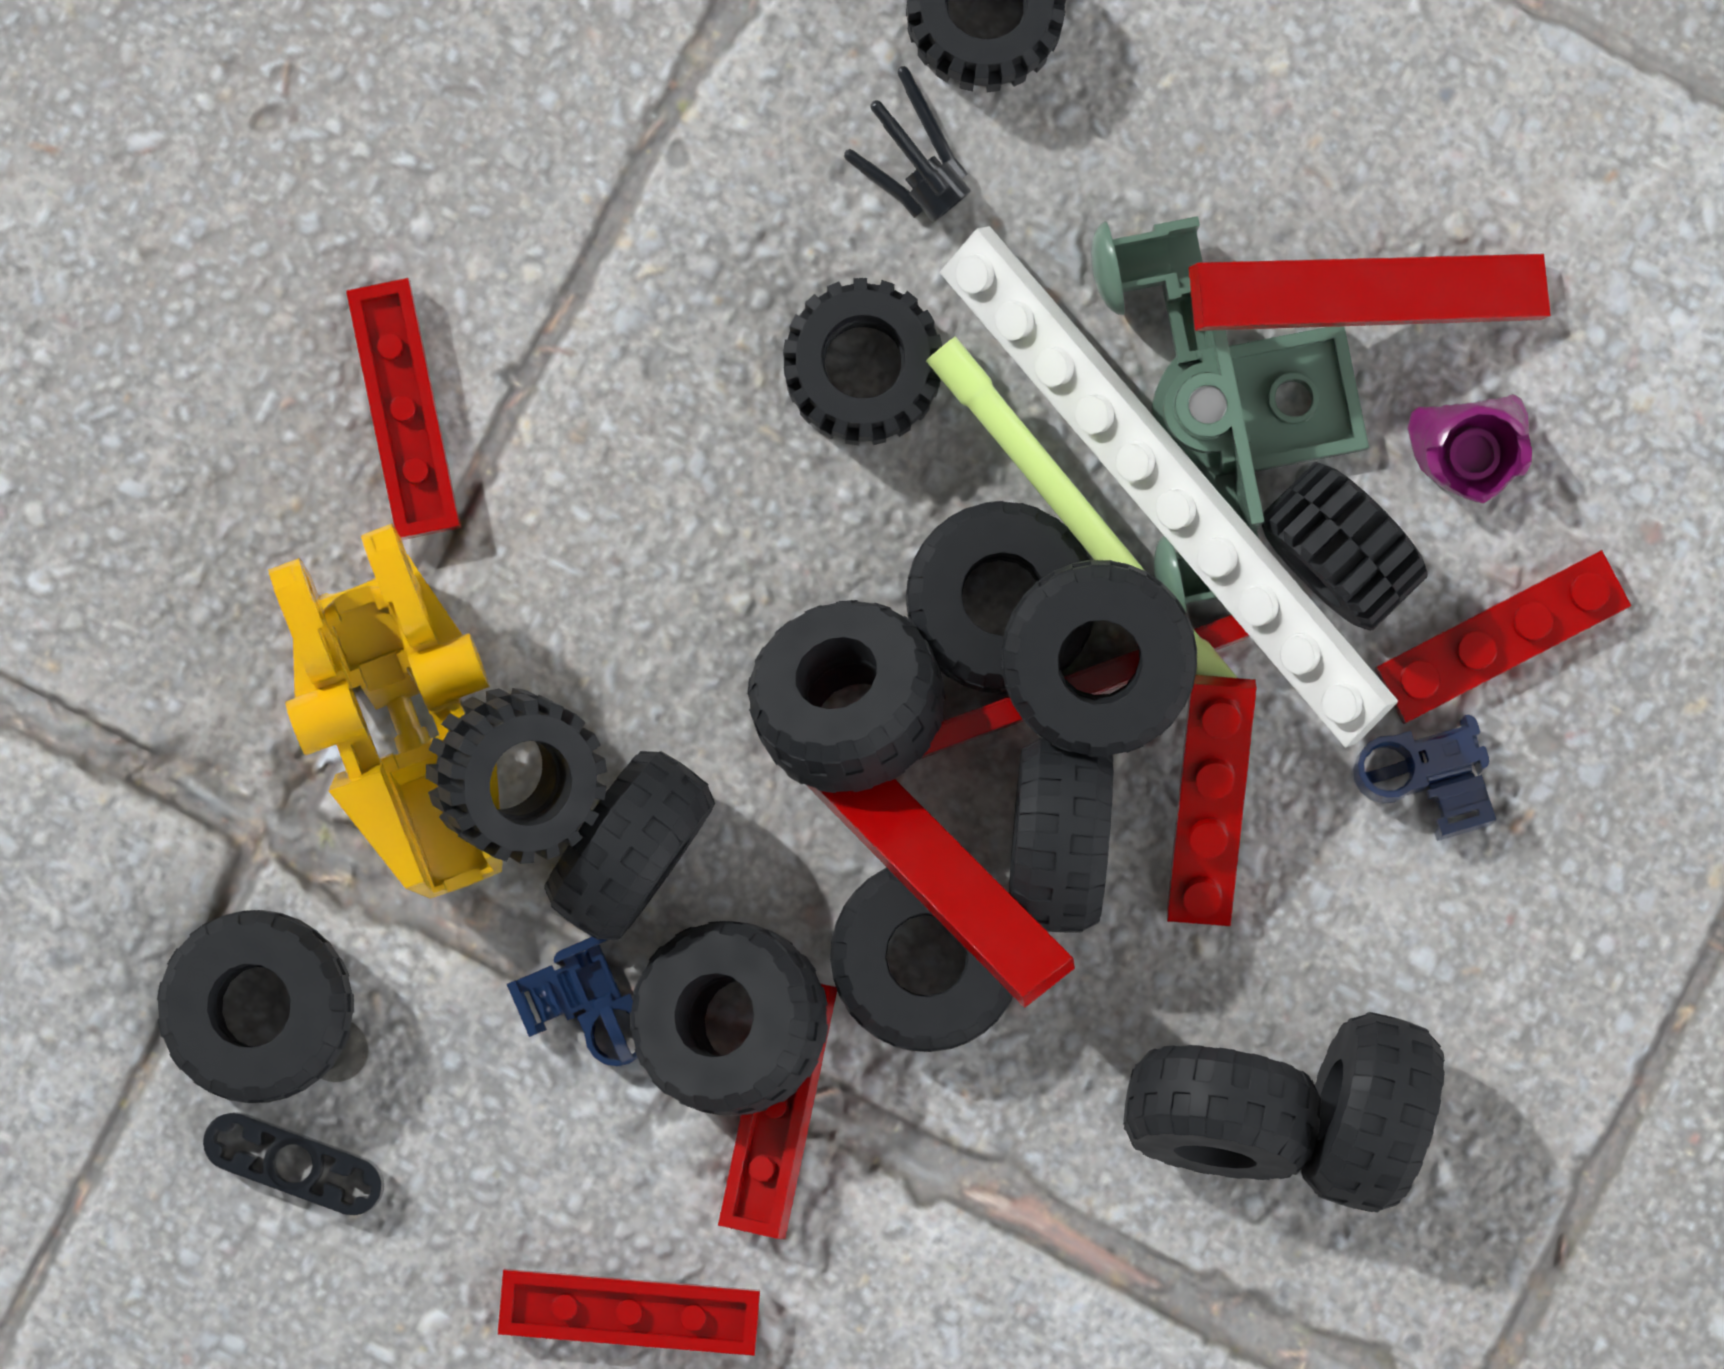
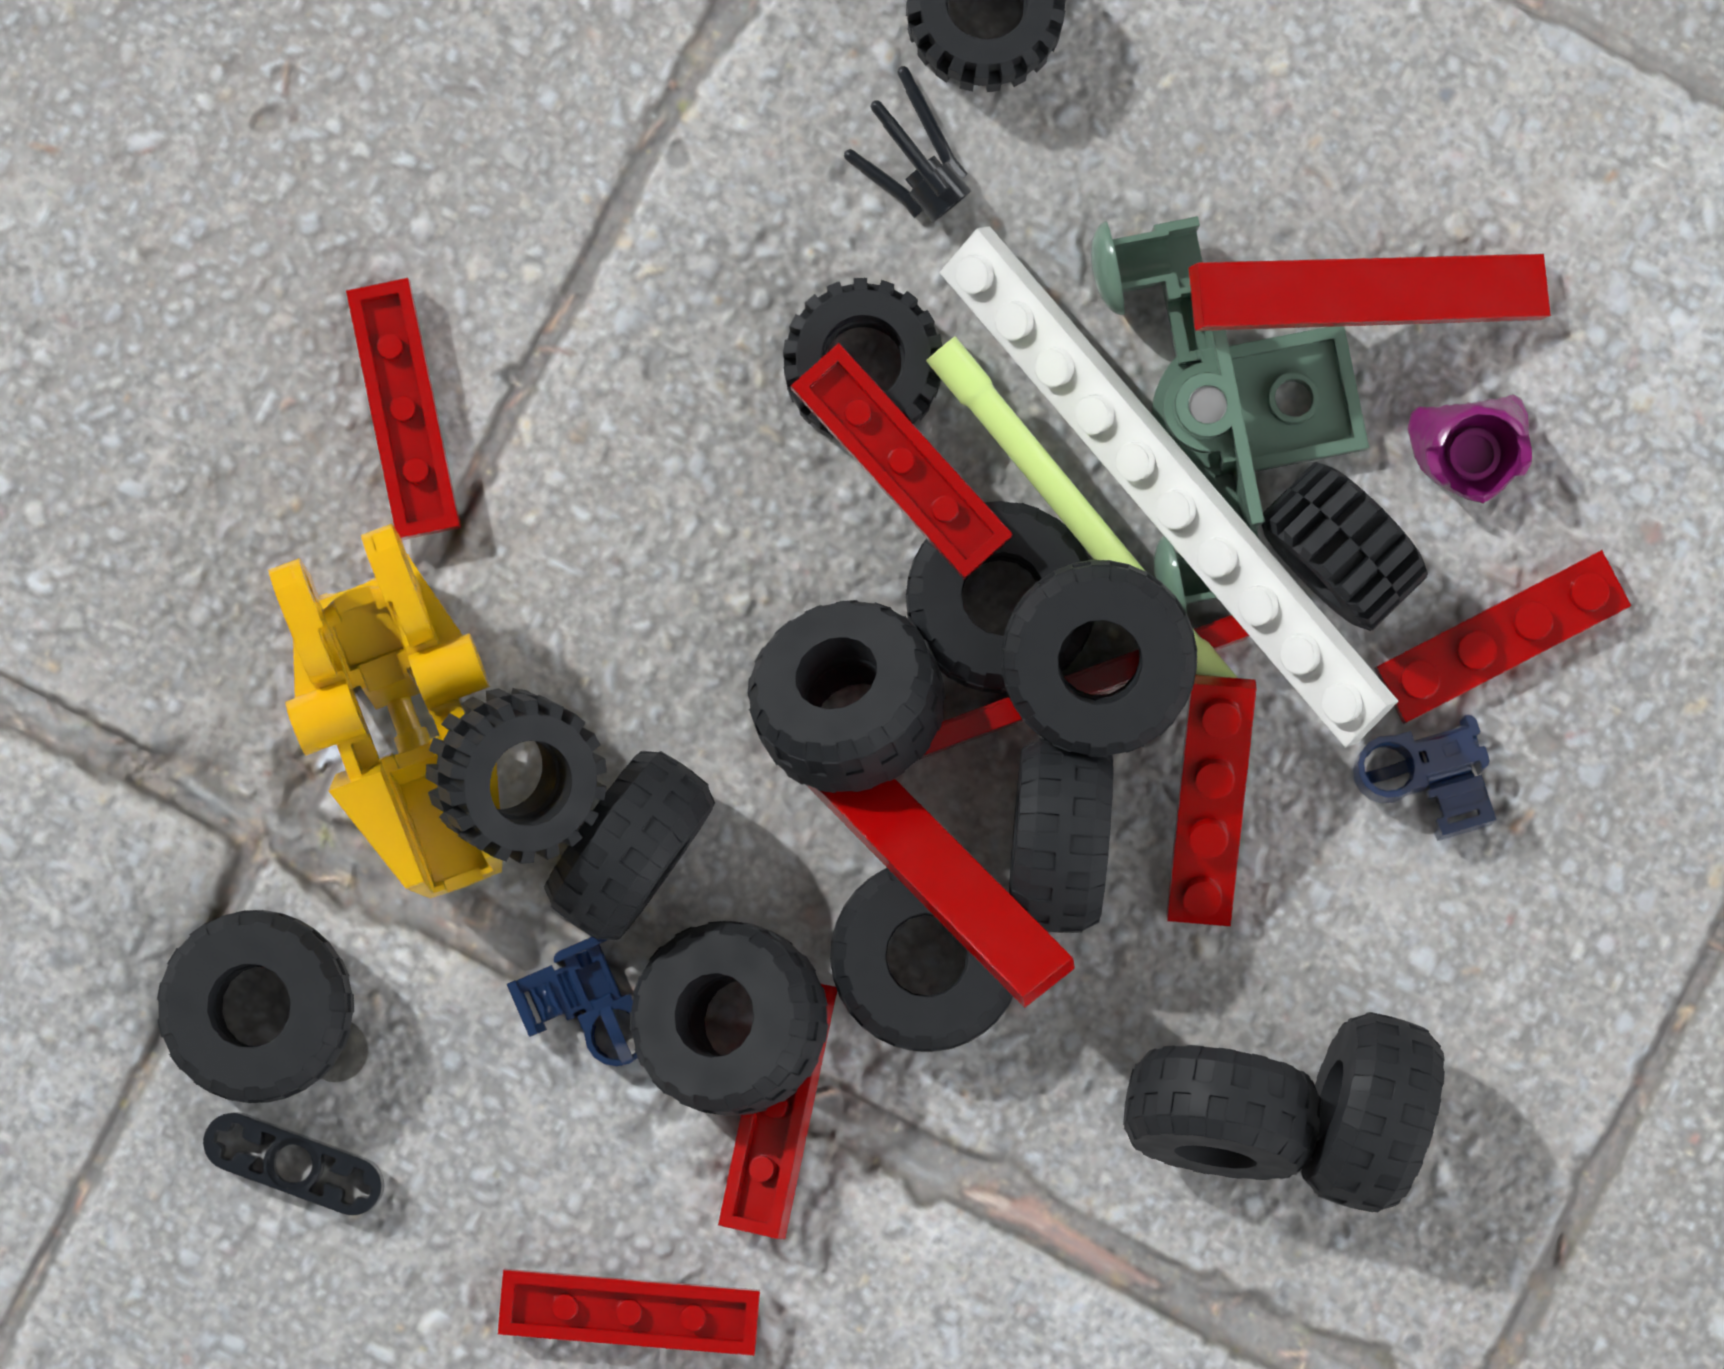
(901, 461): none -> red plate

